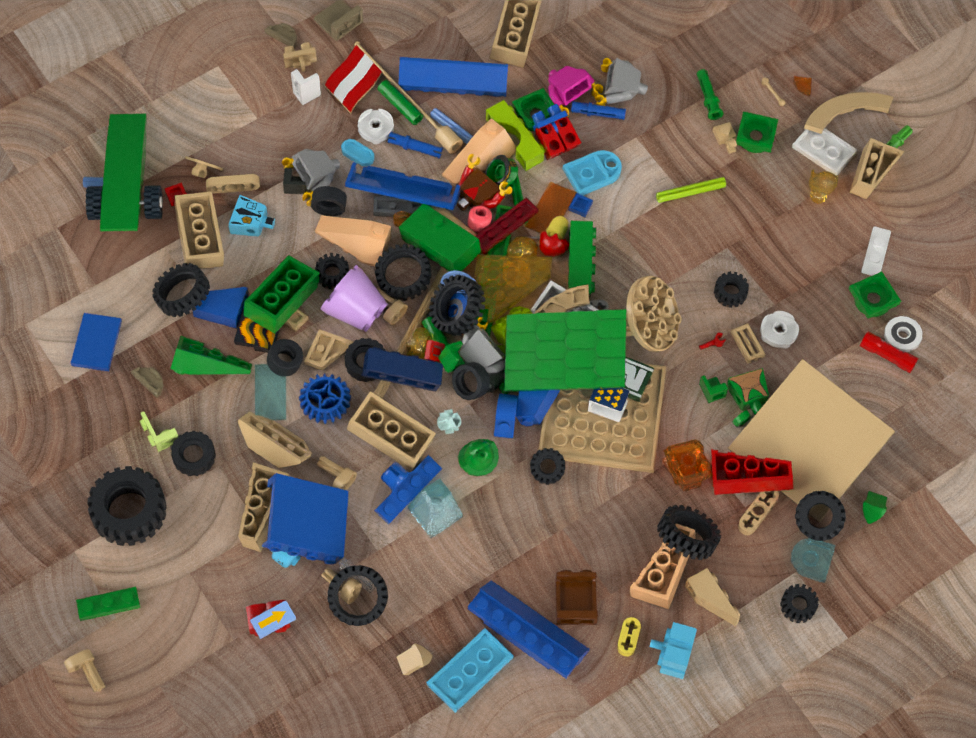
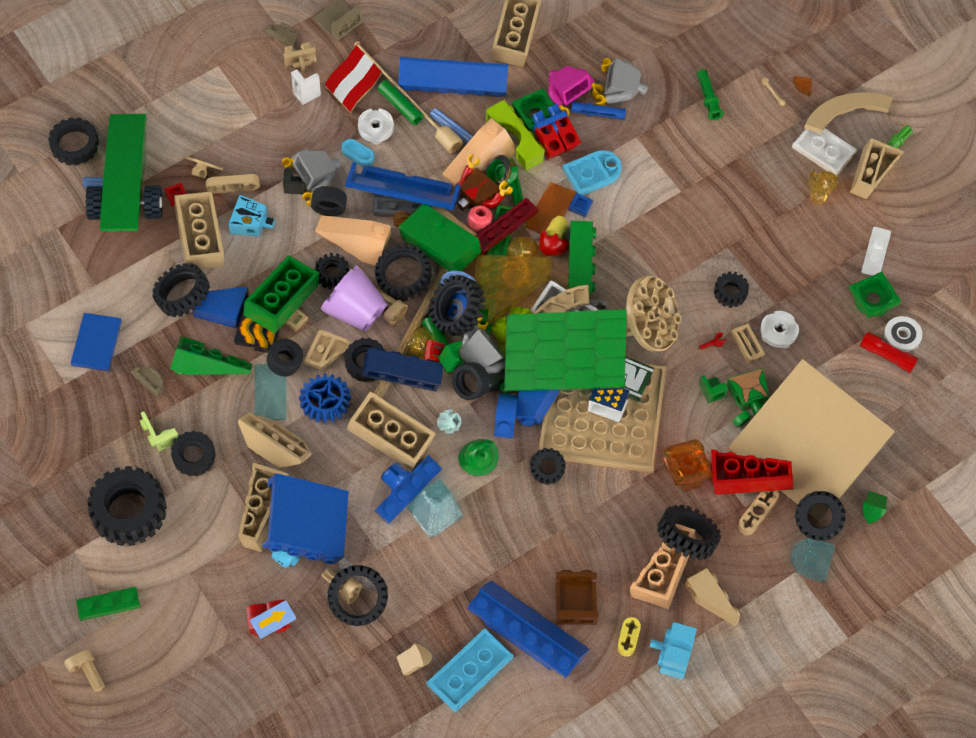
(68, 126): none -> black tyre
(344, 477): tan piece -> none
(409, 143): blue pin -> none
(691, 189): lime axle -> none
(725, 135): tan plate -> none
(755, 122): green piece -> none
(807, 595): black tyre -> none

